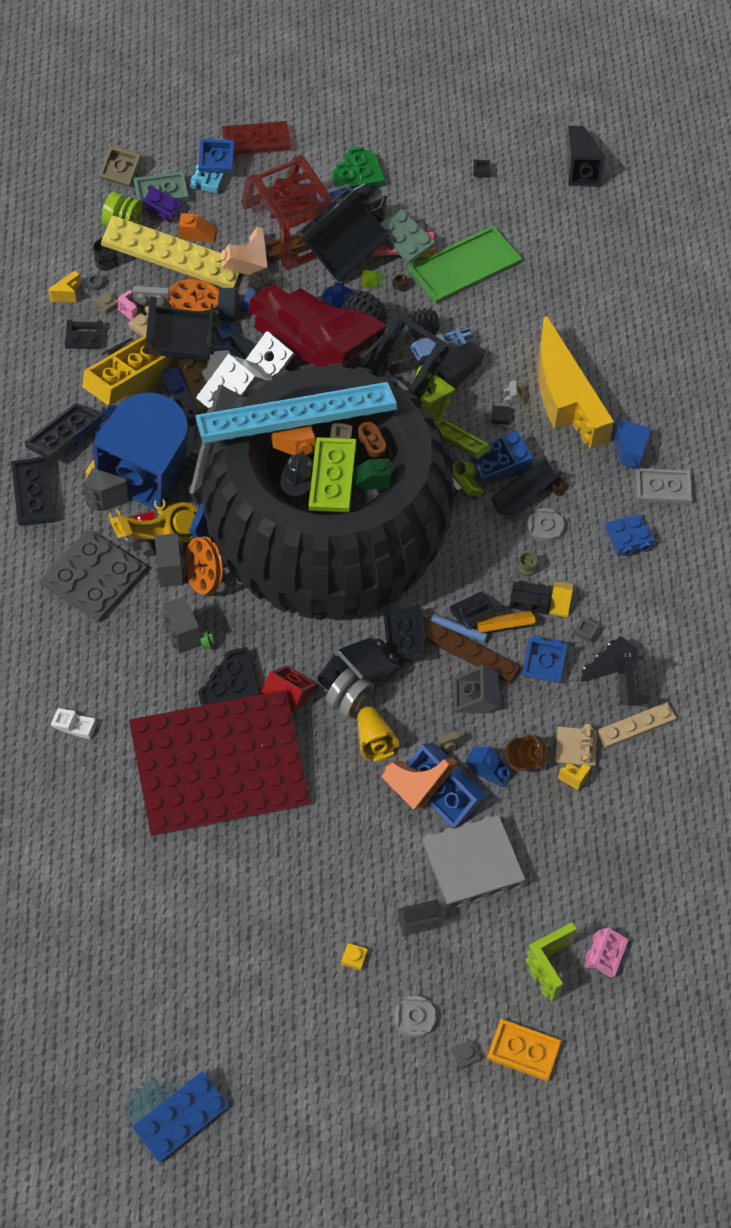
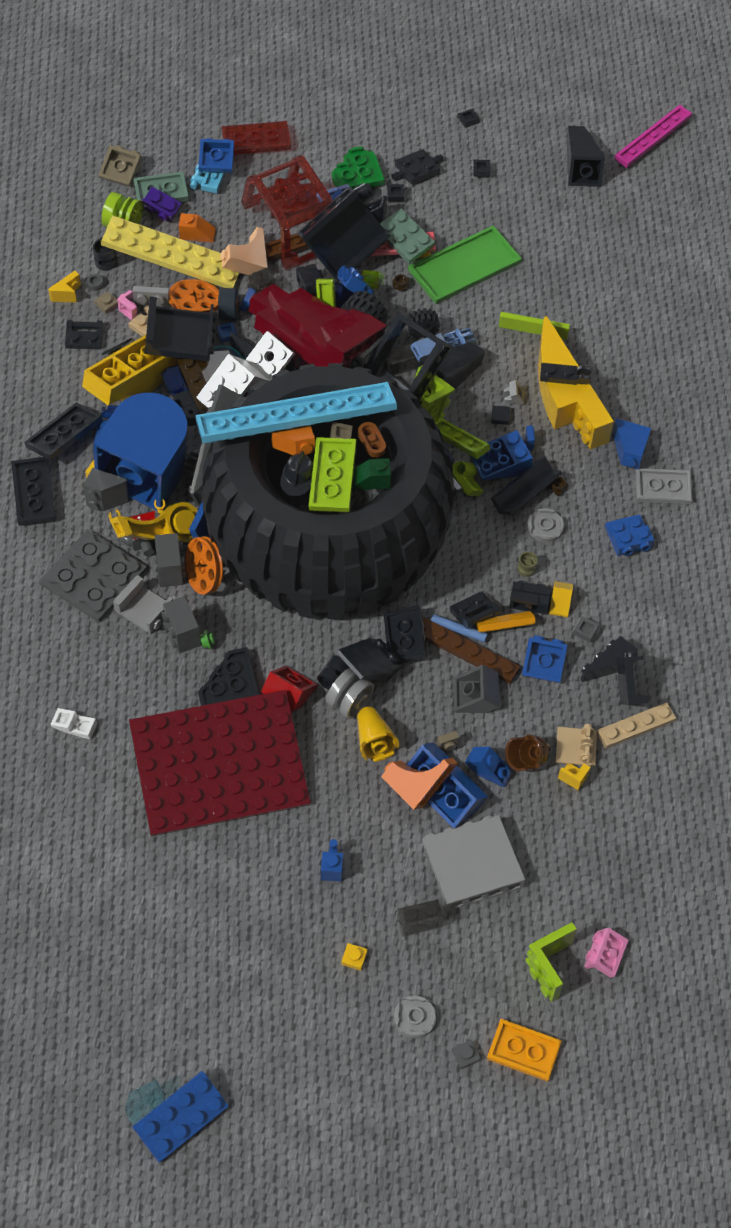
(140, 605): none -> light grey panel
(307, 278): none -> black brick
(326, 291): none -> lime tile
(332, 863): none -> blue brick
(353, 280): none -> blue plate
(395, 192): none -> black plate
(417, 167): none -> black plate
(468, 118): none -> black tile
(529, 437): none -> blue tile
(530, 324): none -> lime tile
(565, 374): none -> black hinge
(653, 136): none -> dark pink plate

